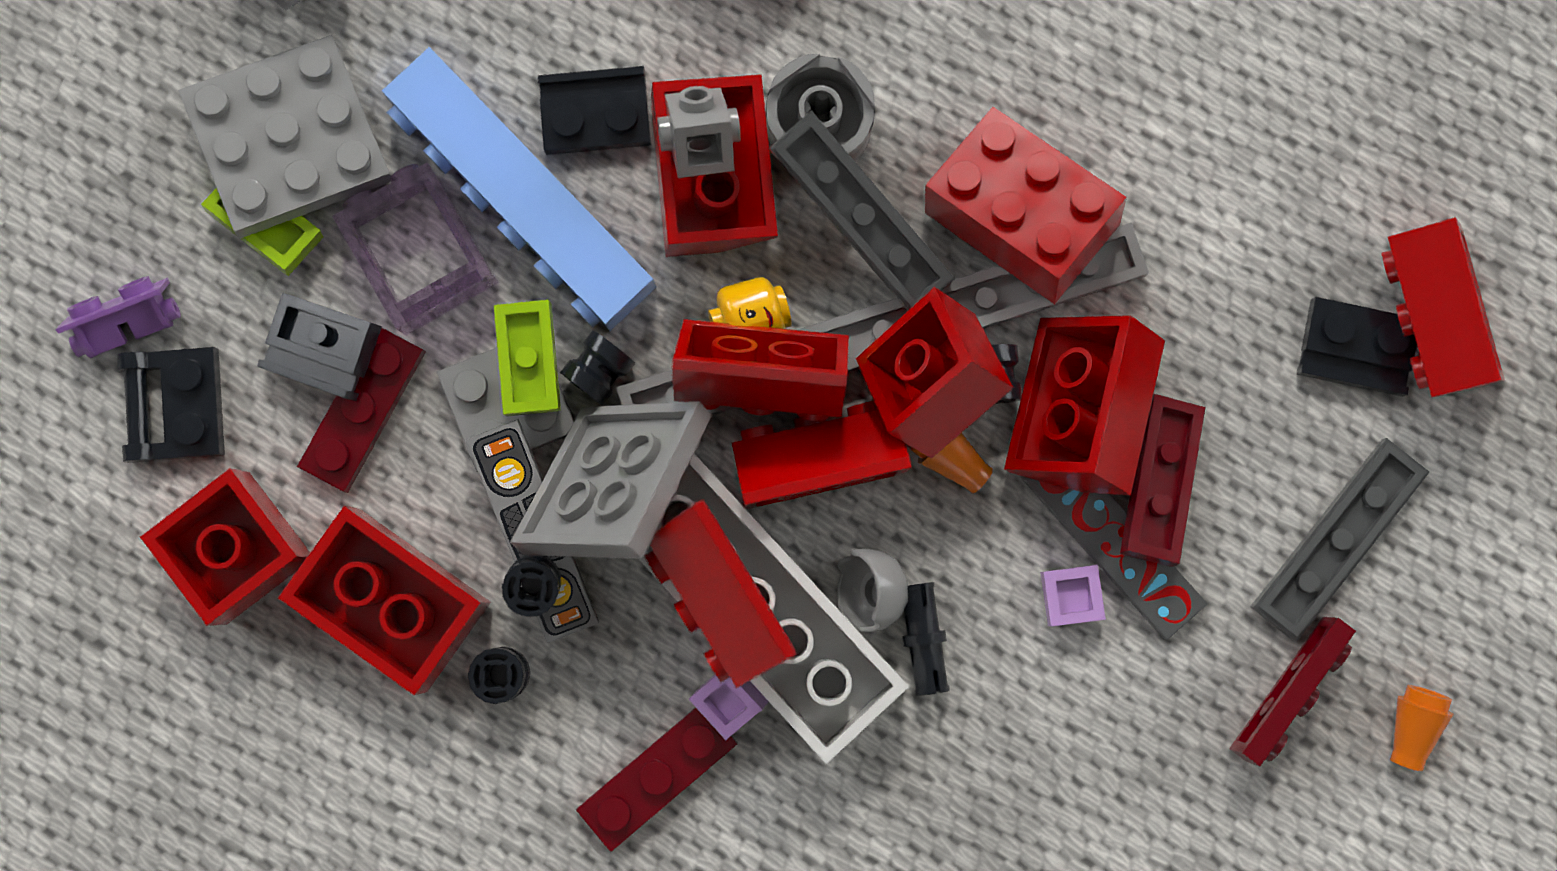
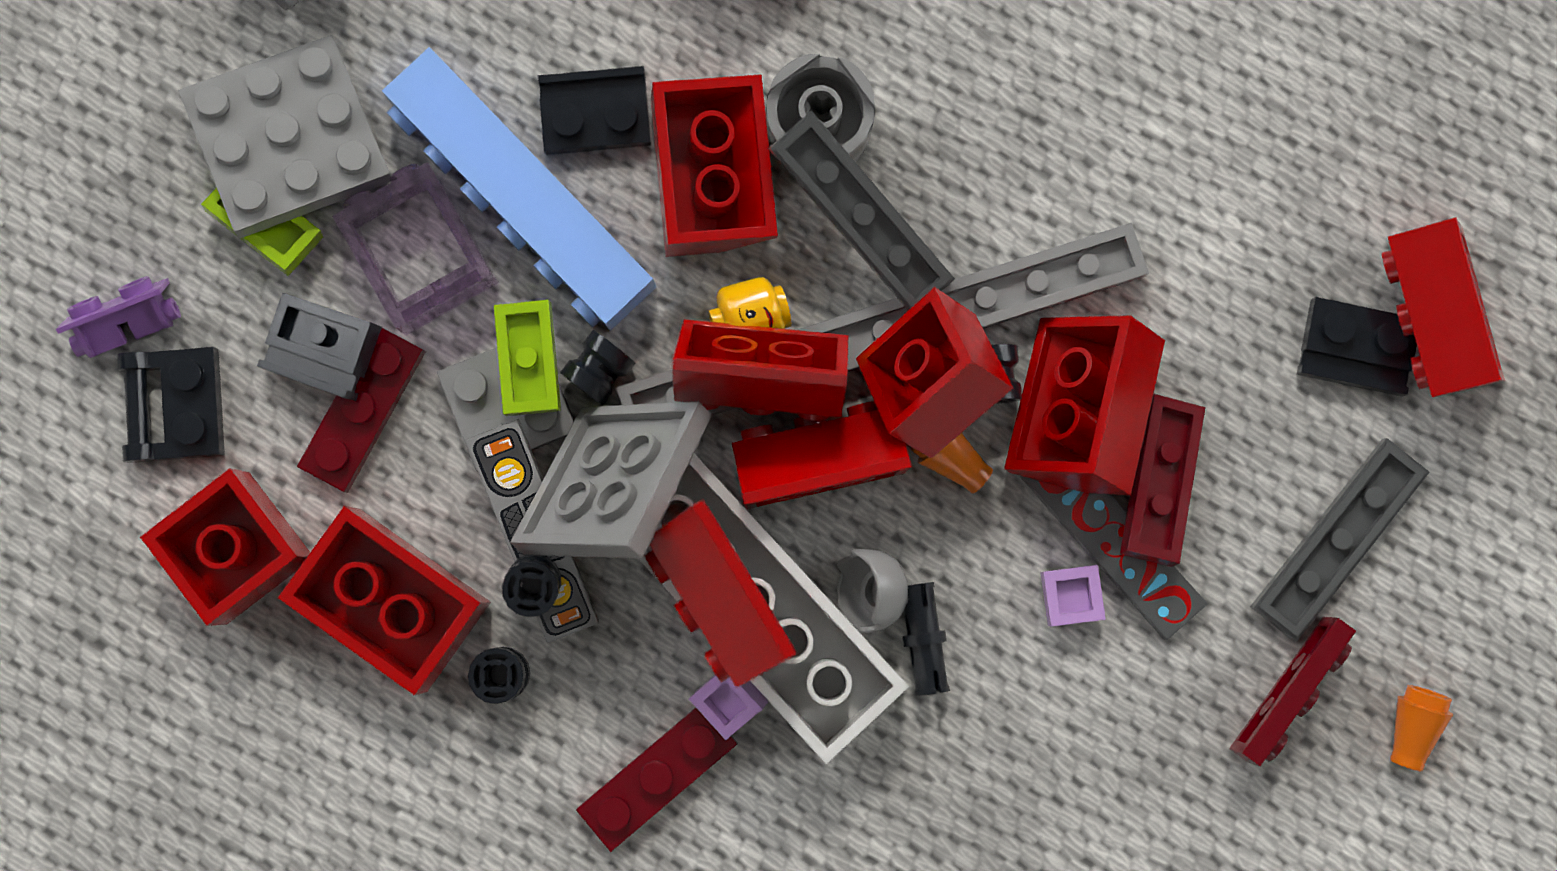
(699, 131): light grey brick -> none
(1024, 204): red brick -> none

